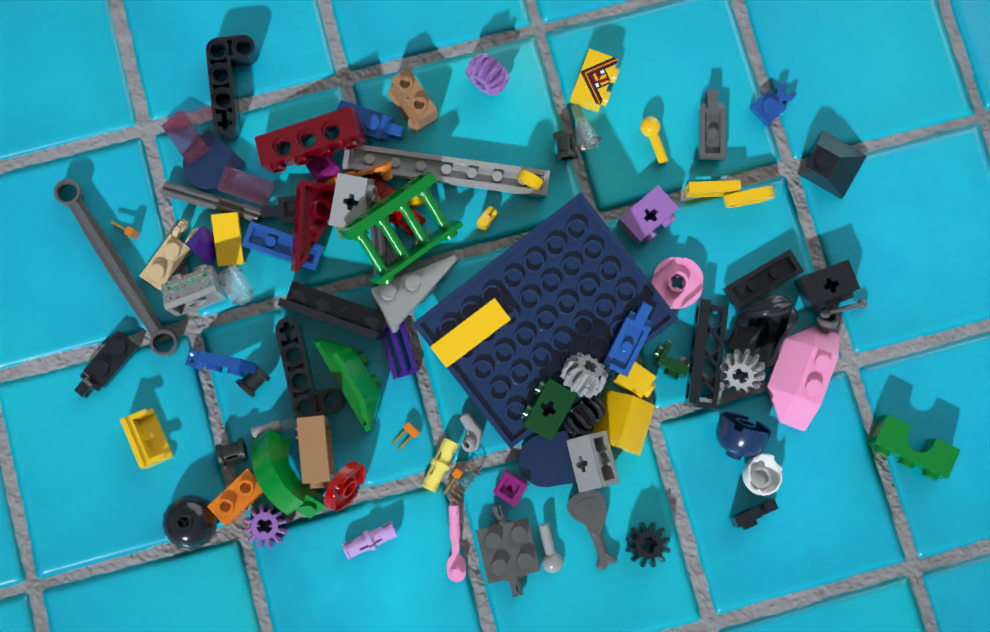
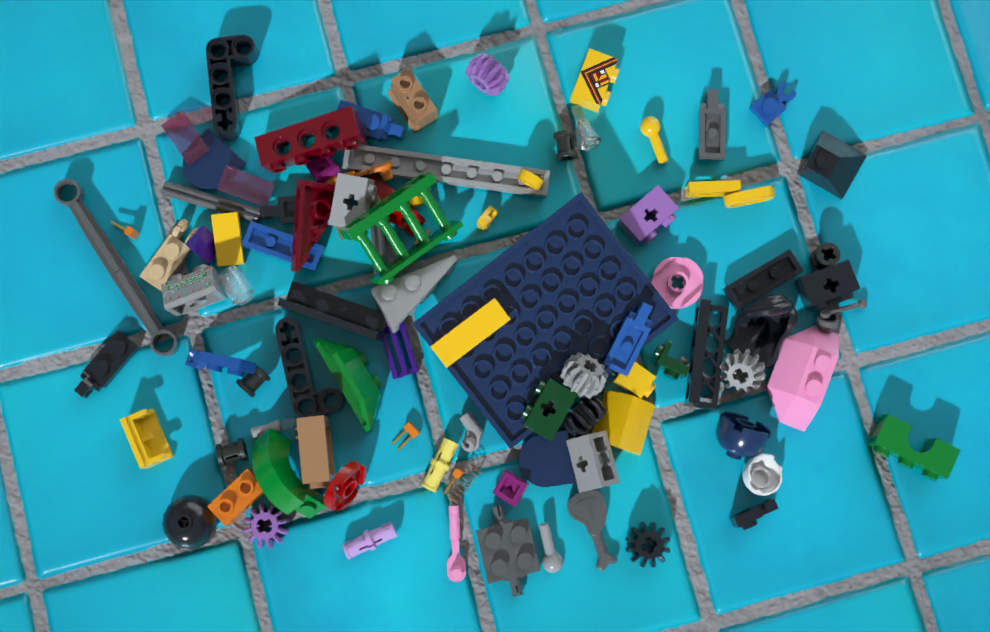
(817, 256): none -> pearl dark grey bush

